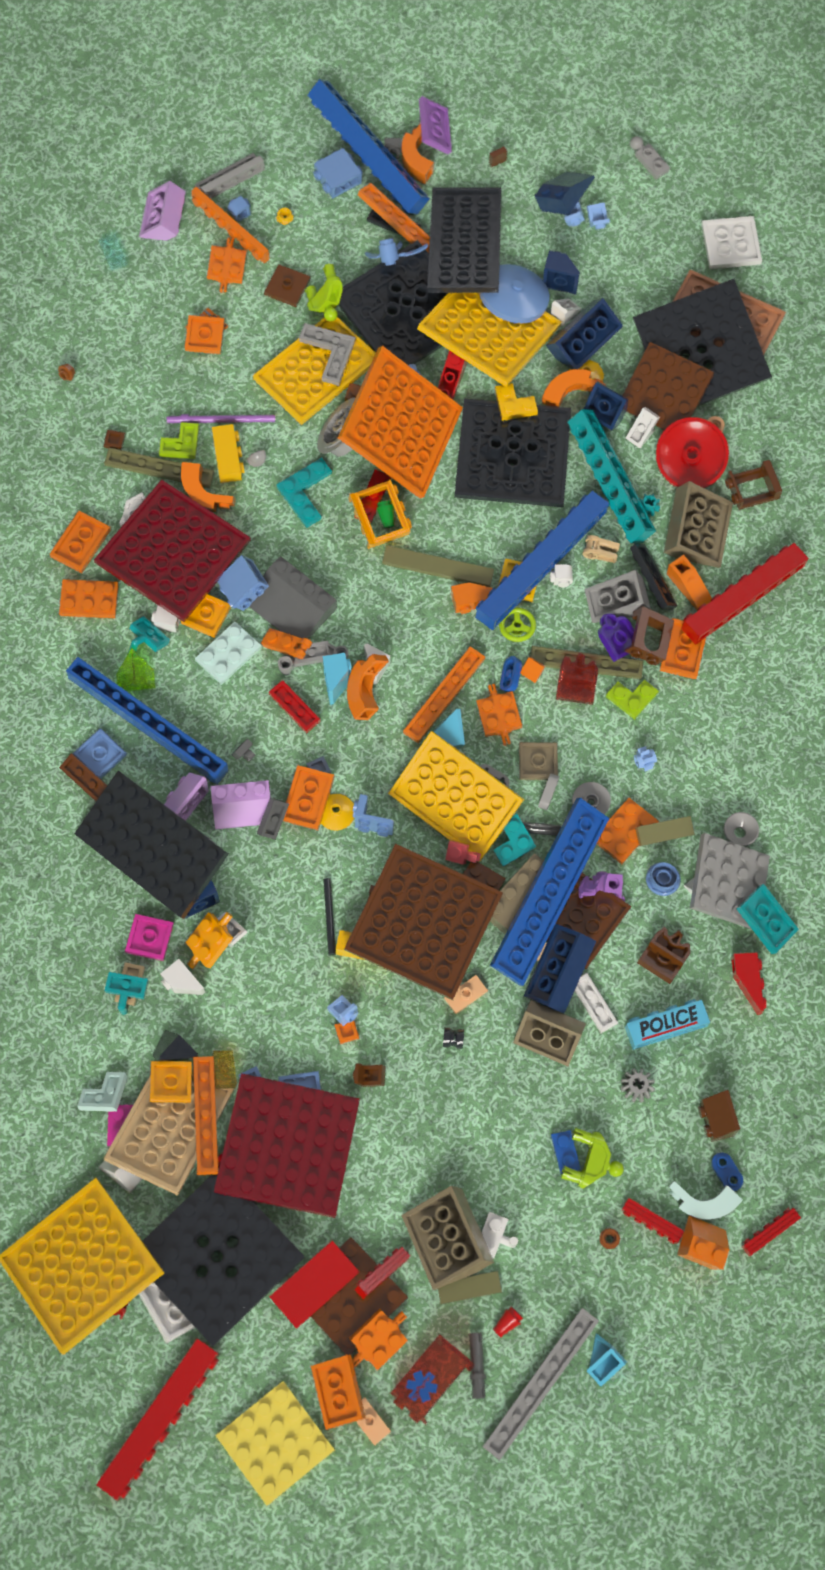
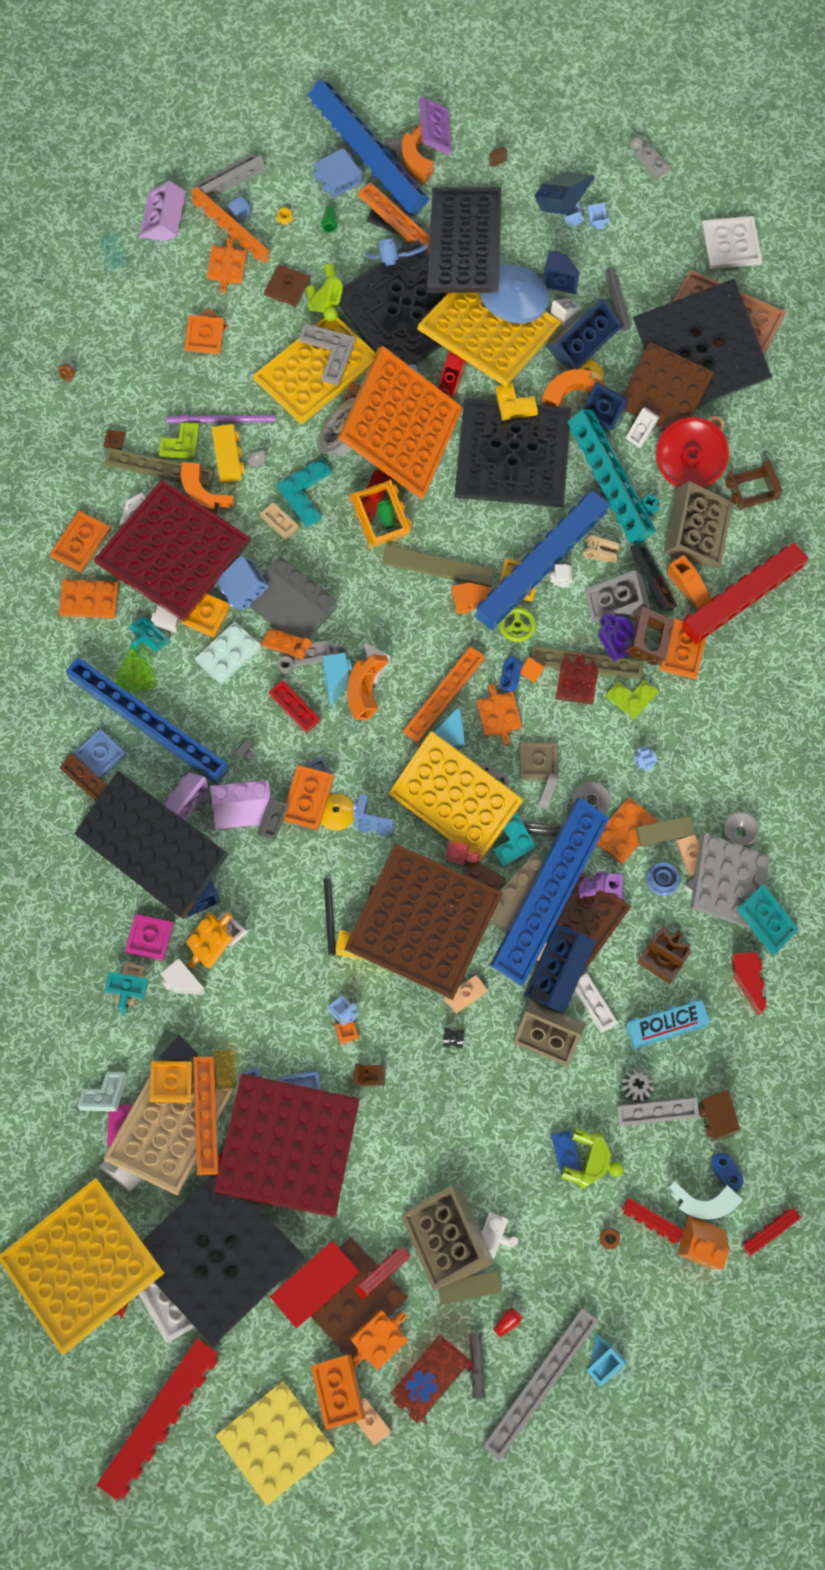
(279, 521): none -> tan plate
(329, 220): none -> green cone
(617, 298): none -> dark grey axle
(657, 1111): none -> light grey plate
(689, 851): none -> light nougat plate

